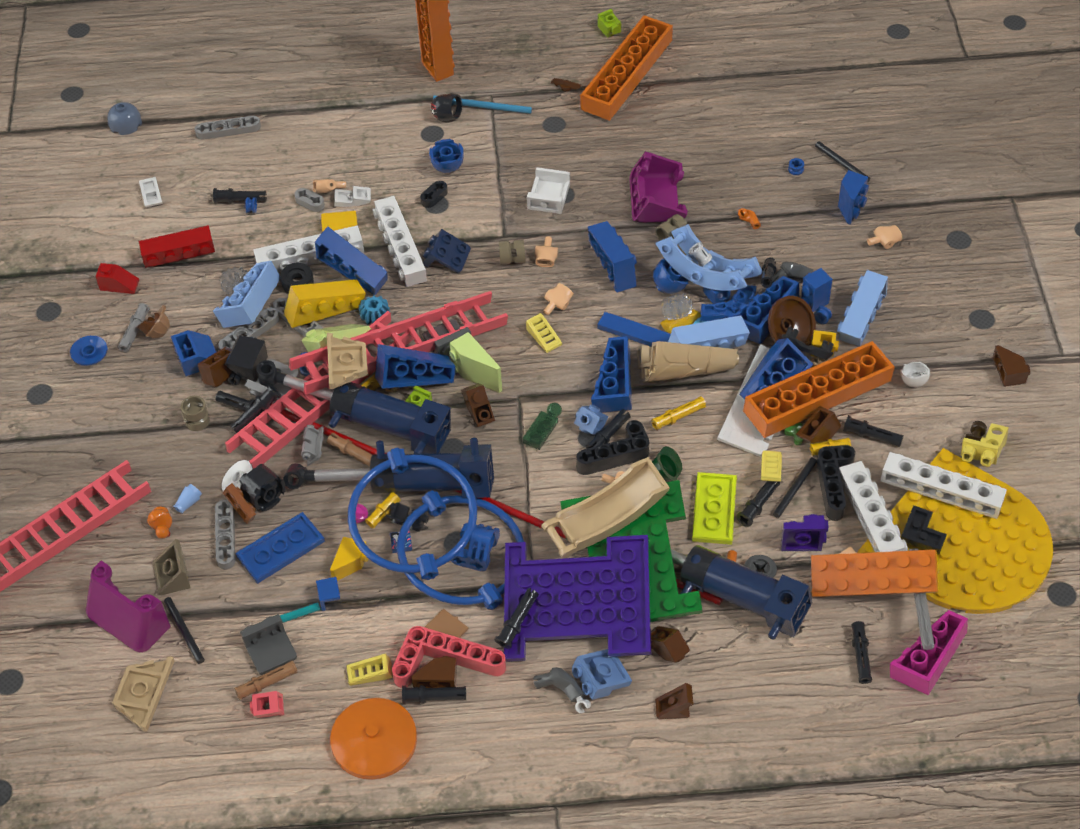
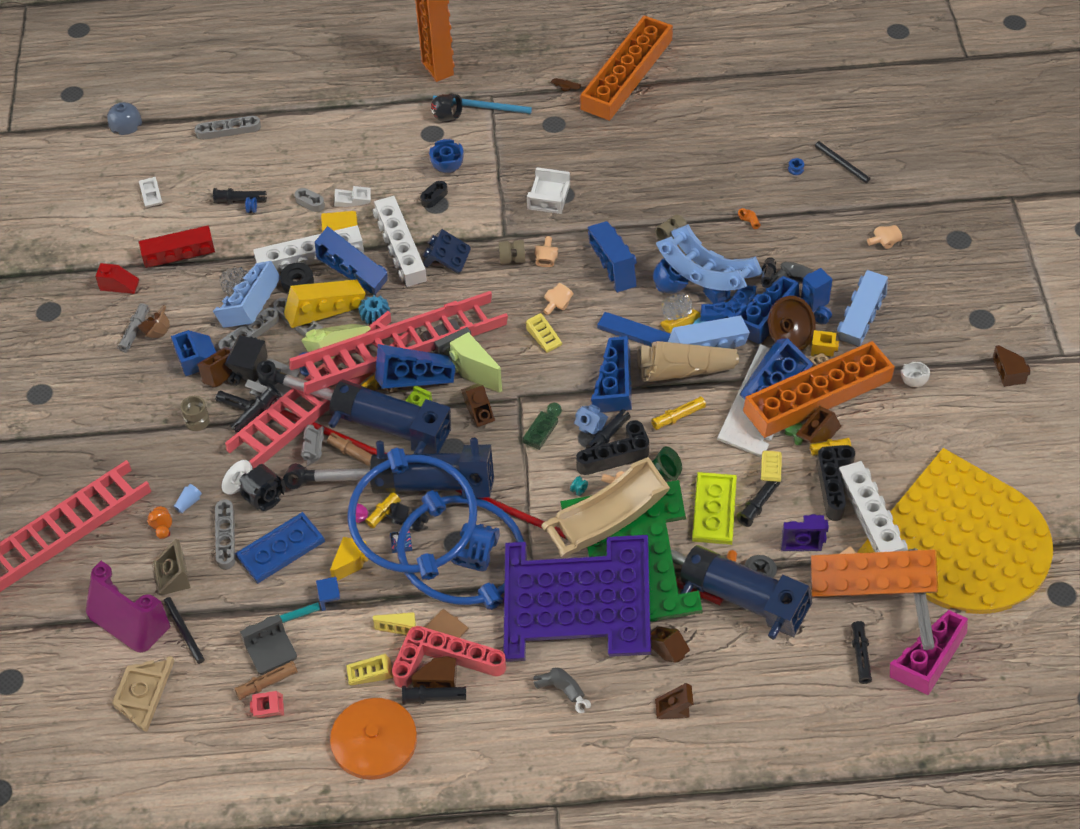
(88, 350): blue dish -> none
(235, 497): dark orange plate -> none
(327, 185): light nougat piece -> none
(345, 360): tan wing -> none
(395, 623): none -> light yellow slope
(512, 626): black pin -> none
(579, 486): none -> teal bush
(600, 674): medium blue plate -> none
(608, 23): lime brick -> none
(655, 189): magenta windscreen -> none
(700, 254): white bush -> none
(795, 487): black bar -> none
(823, 352): black piece -> none
(852, 195): blue slope -> none
(863, 429): black pin -> none
(917, 531): black plate -> none
(943, 485): white brick -> none
(986, 448): light yellow hips -> none

